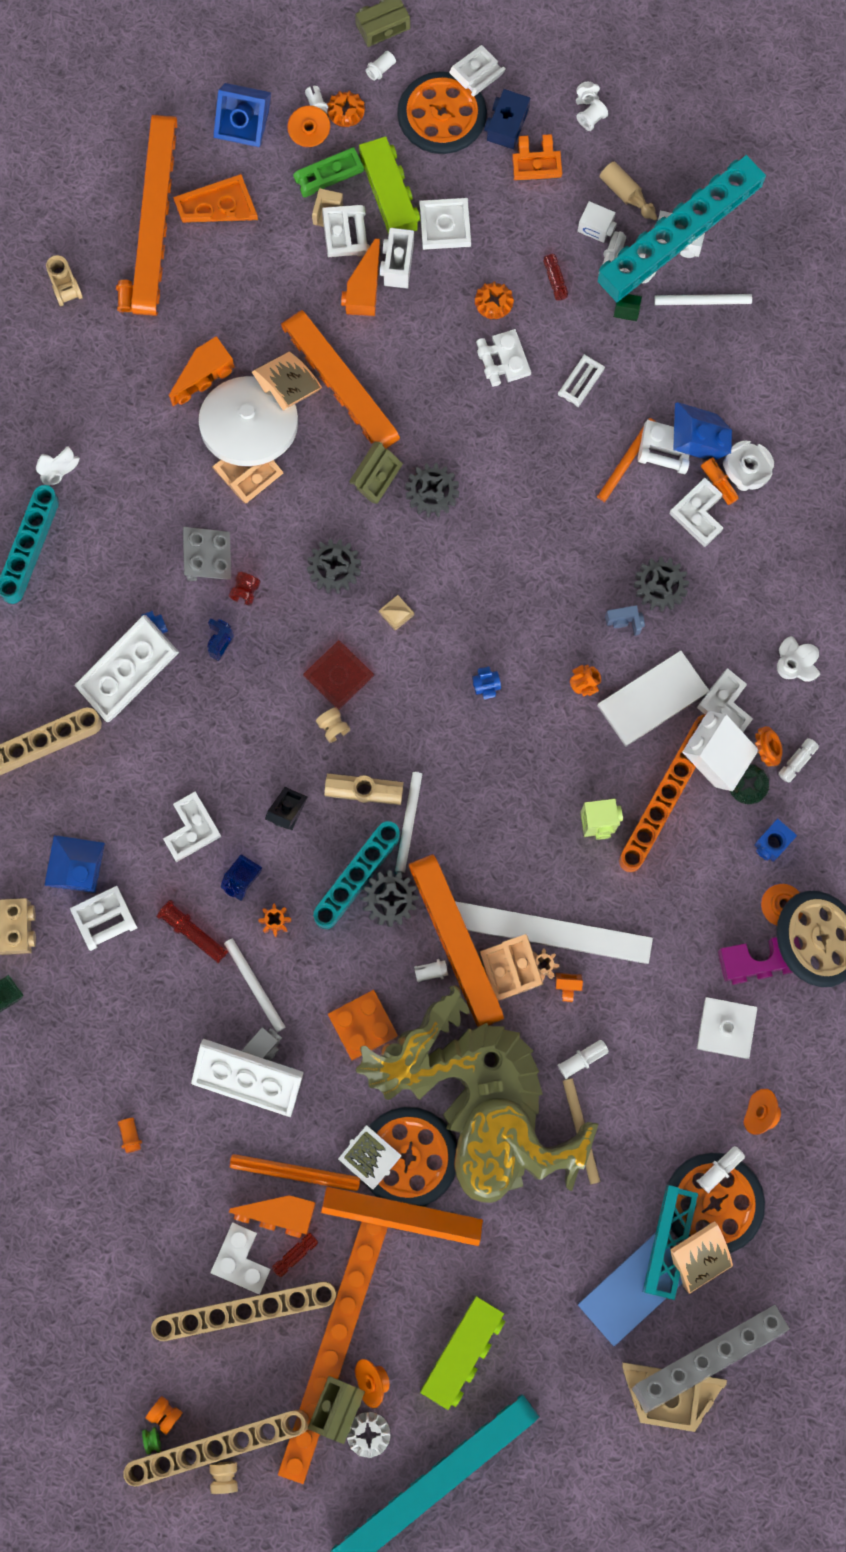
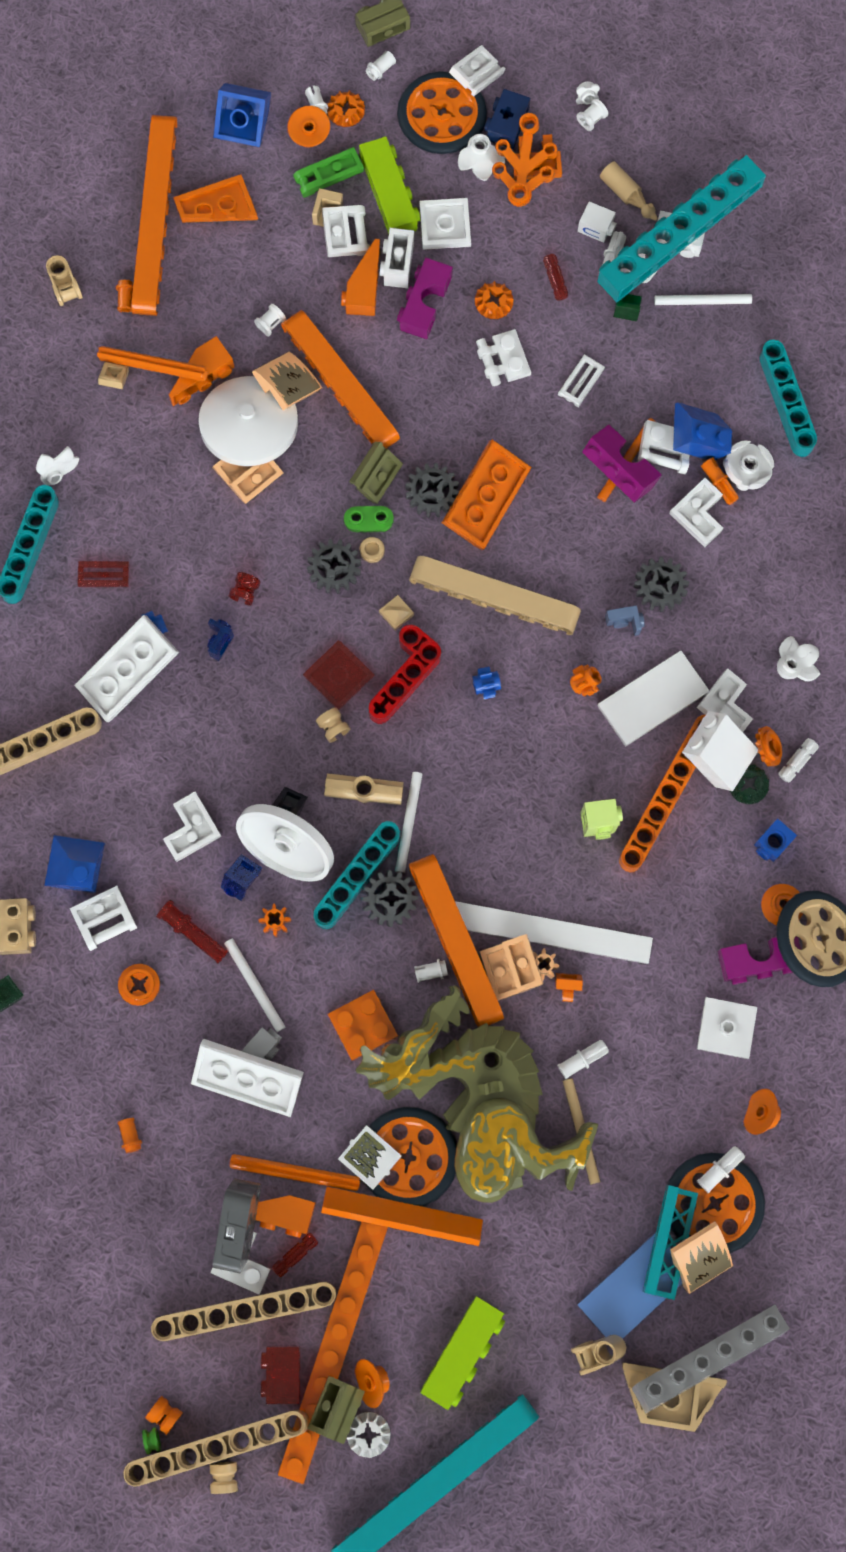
(103, 583): none -> clear red tile
(113, 375): none -> tan tile
(139, 972): none -> orange gear
(152, 363): none -> orange axle
(206, 553): light grey hinge -> none
(236, 1225): none -> dark grey axle
(270, 320): none -> white bush
(282, 1374): none -> clear red brick
(285, 842): none -> white dish
(368, 519): none -> bright green plate
(372, 549): none -> tan tile
(401, 679): none -> red beam
(430, 279): none -> magenta arch
(479, 159): none -> white plate
(486, 495): none -> orange tile
(496, 594): none -> tan beam
(524, 164): none -> orange plant
(594, 1354): none -> tan piece
(630, 477): none -> magenta arch
(790, 388): none -> teal beam

